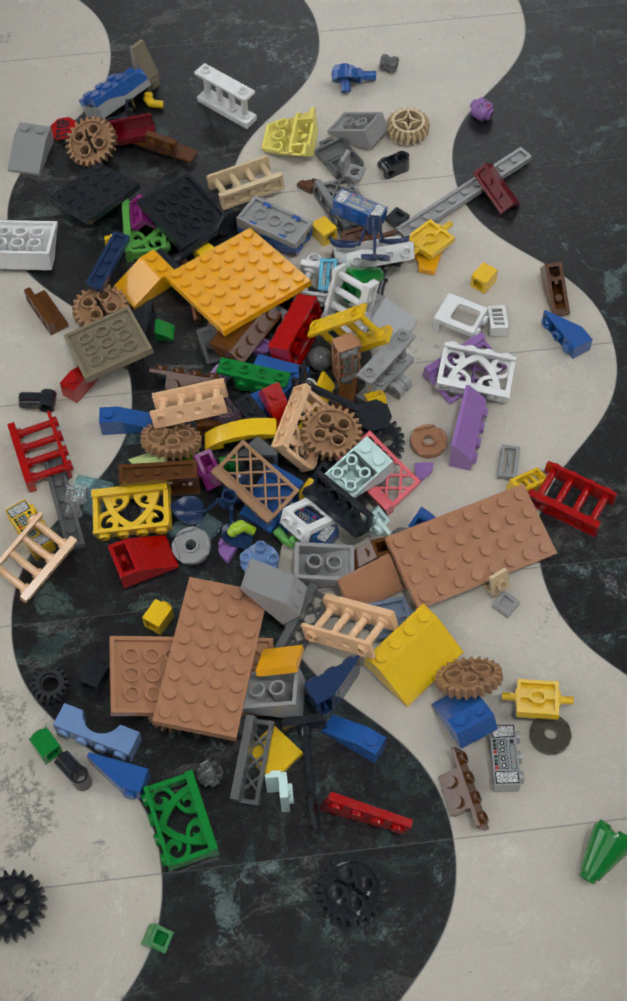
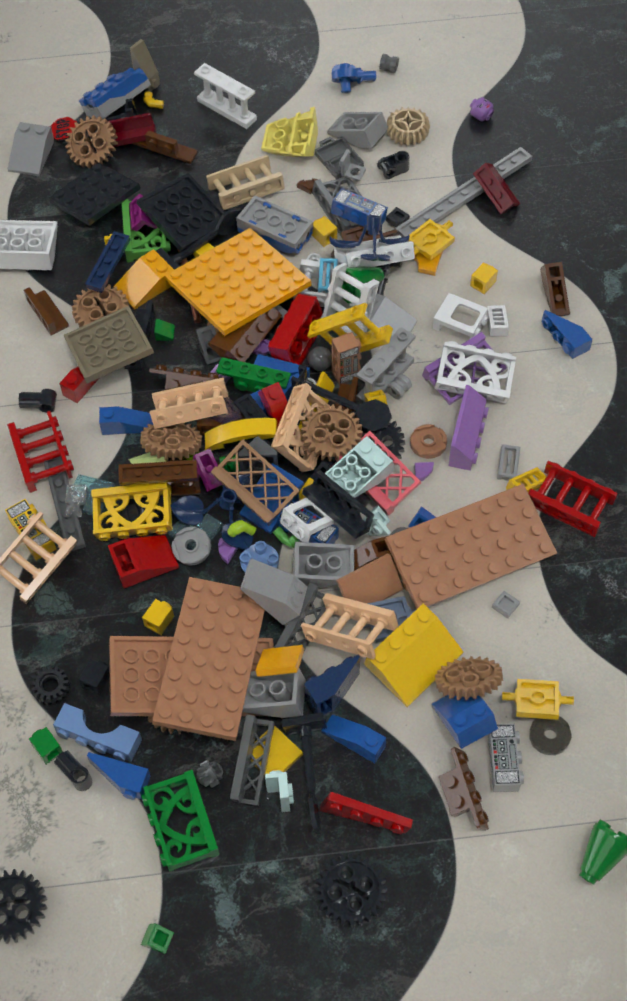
(498, 582): tan bracket -> none

